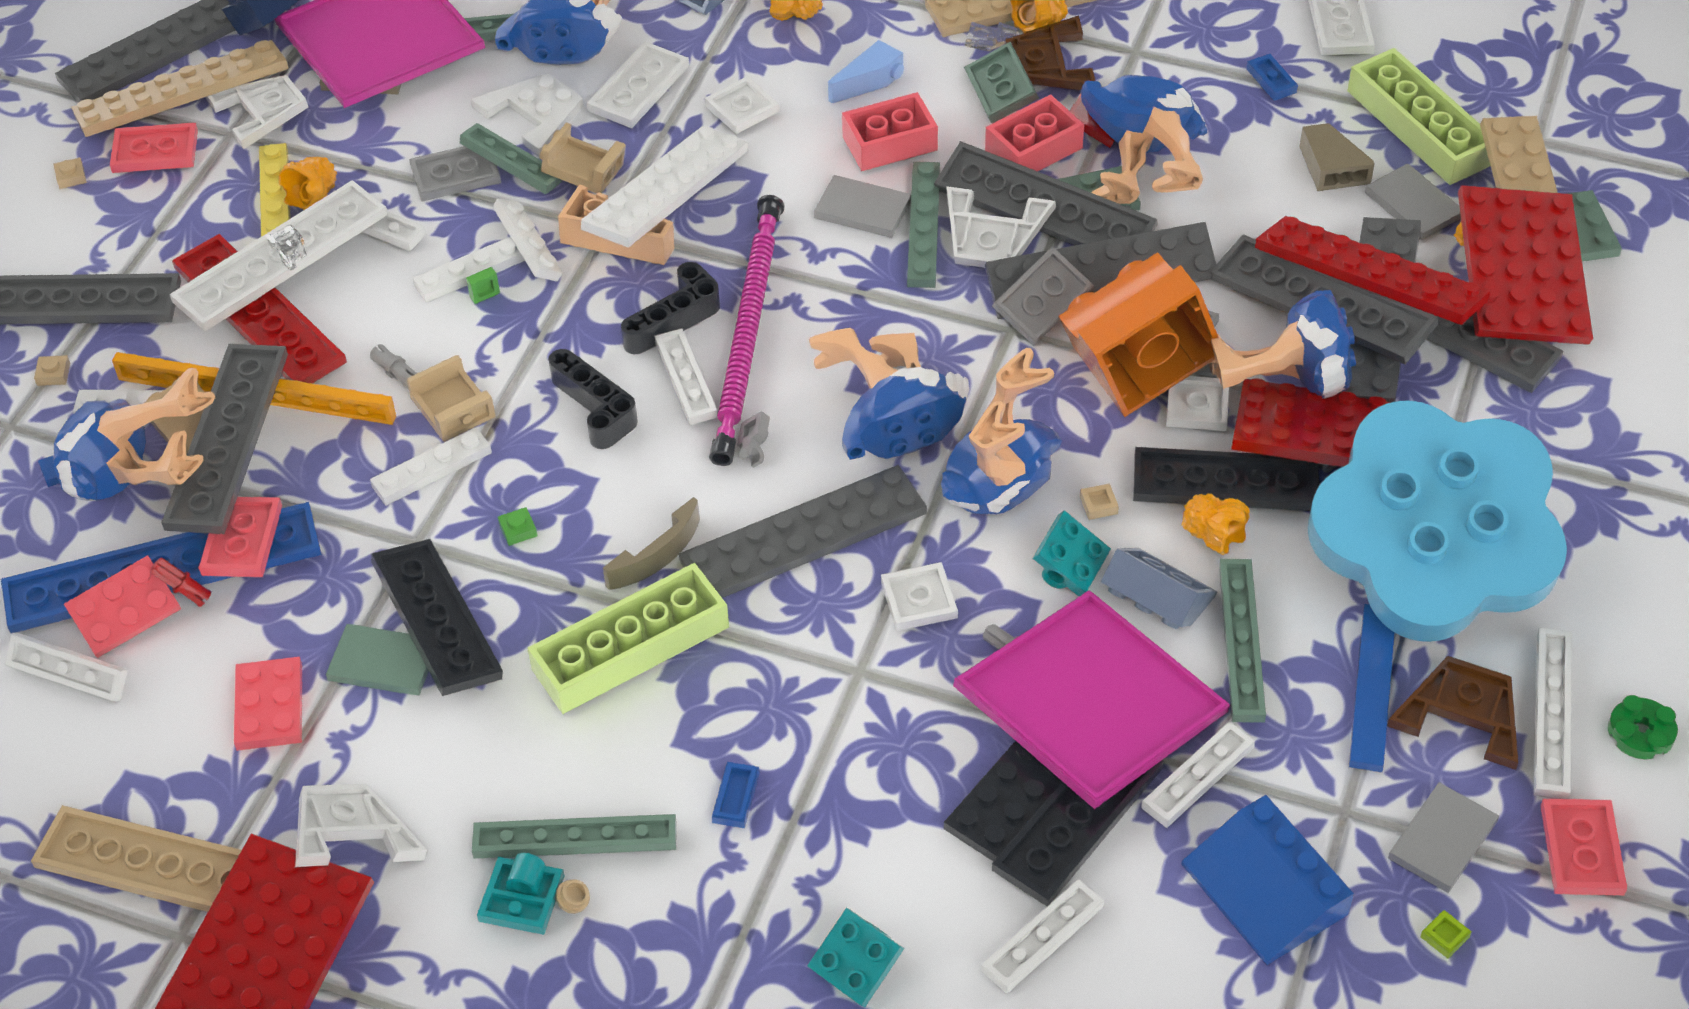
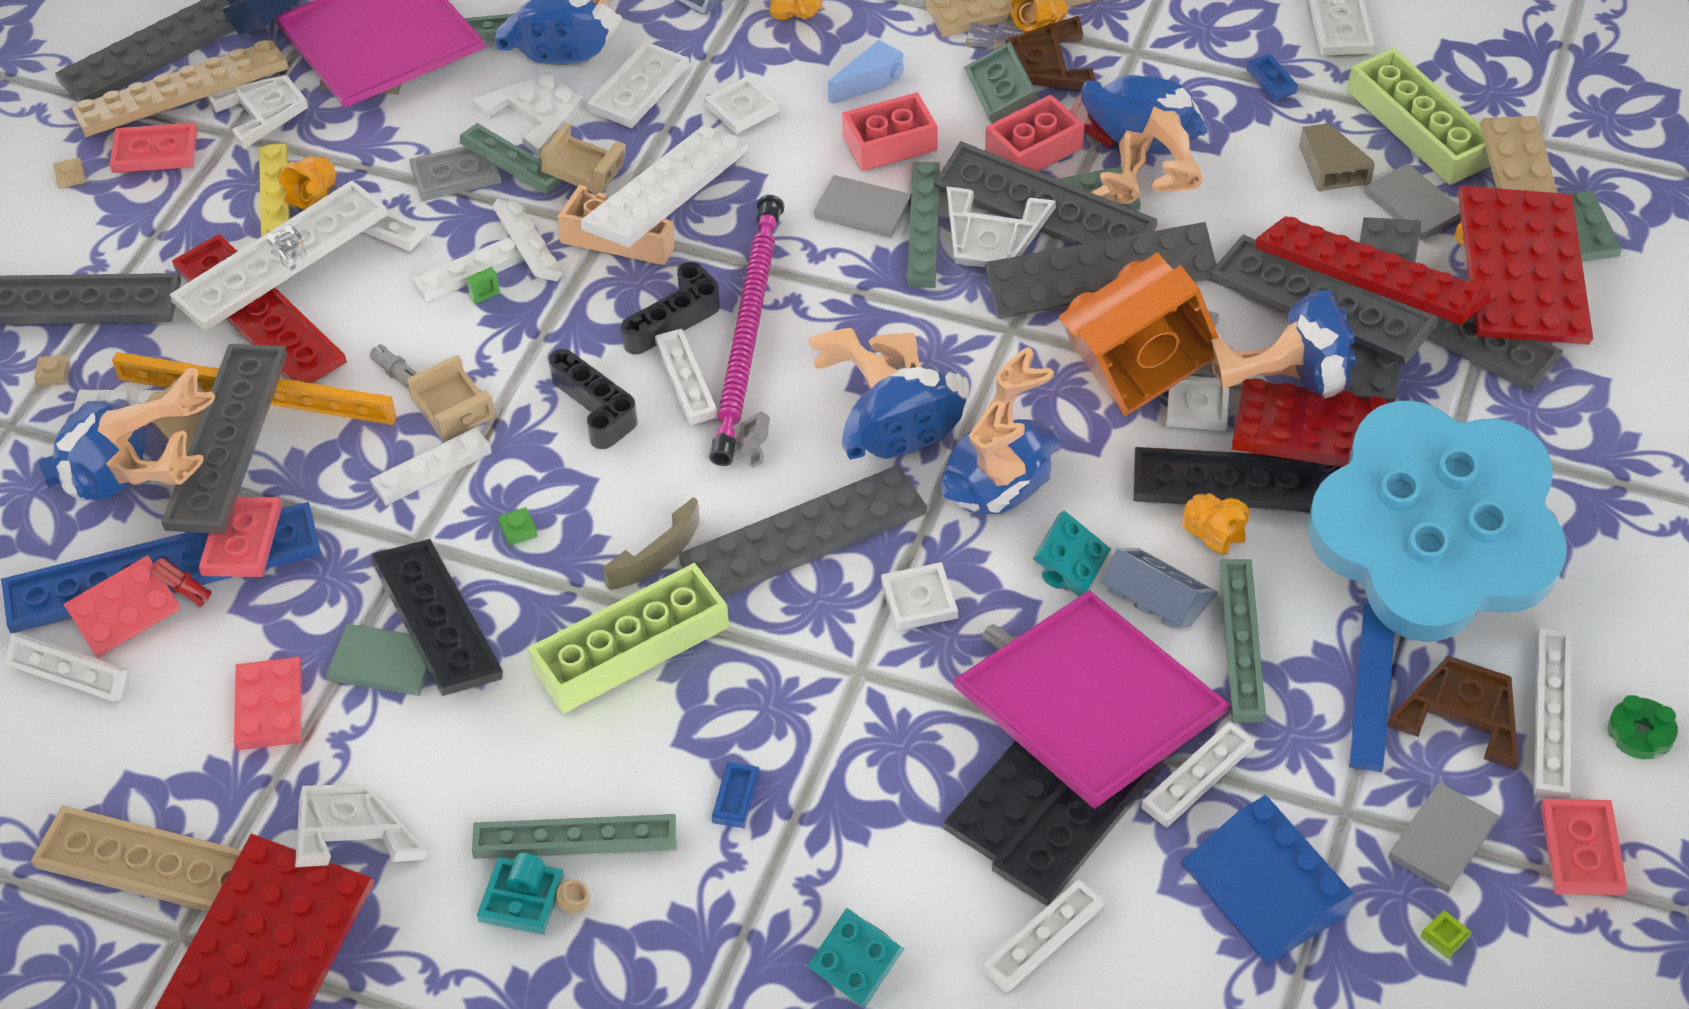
(1042, 295): light grey tile -> none
(1099, 501): tan plate -> none

